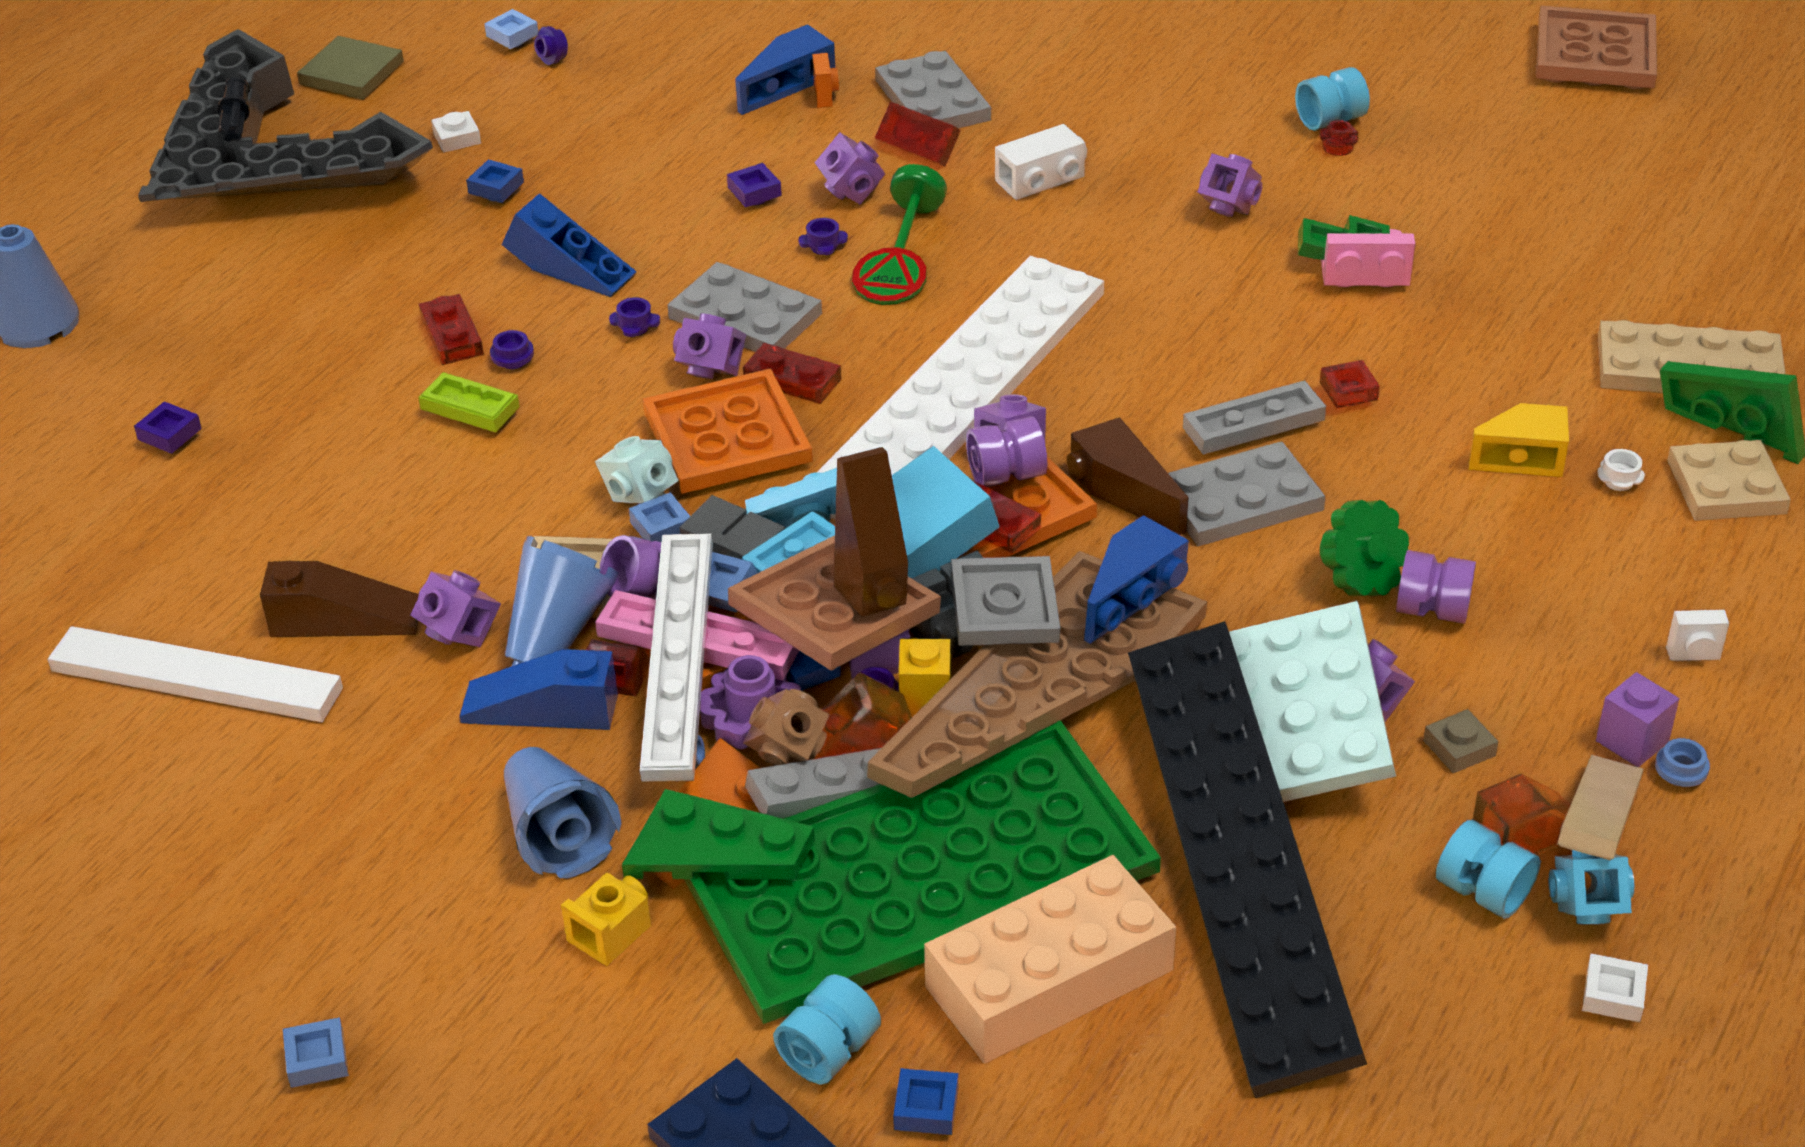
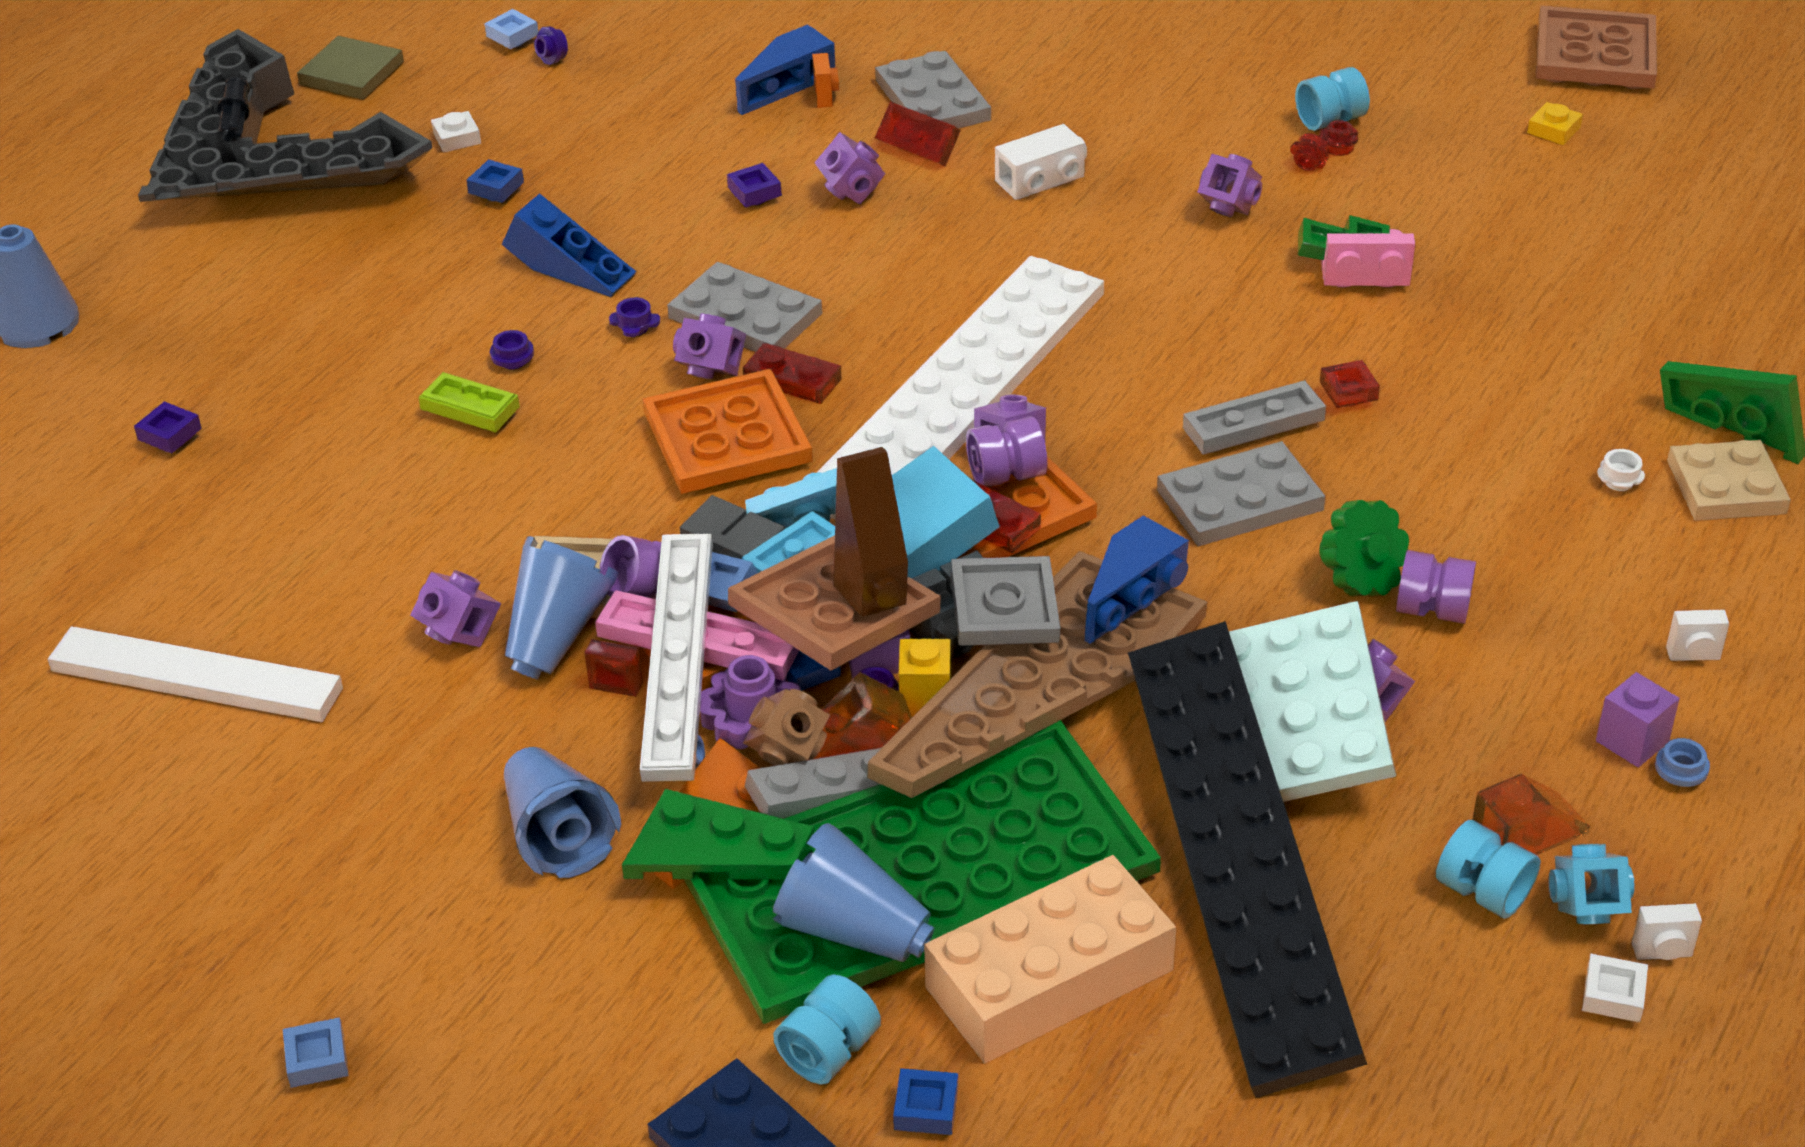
(330, 601): reddish brown slope -> none
(451, 329): clear red plate -> none
(548, 691): blue slope -> none
(607, 917): yellow brick -> none
(637, 470): light aqua brick -> none
(658, 517): medium blue plate -> none
(823, 236): dark purple plate -> none
(851, 900): none -> medium blue cone
(895, 272): green piece -> none
(1125, 474): reddish brown slope -> none
(1310, 152): none -> clear red plate
(1460, 741): dark tan plate -> none
(1523, 441): yellow slope -> none
(1555, 123): none -> yellow plate
(1600, 808): tan tile -> none
(1637, 351): tan plate -> none
(1666, 931): none -> white plate

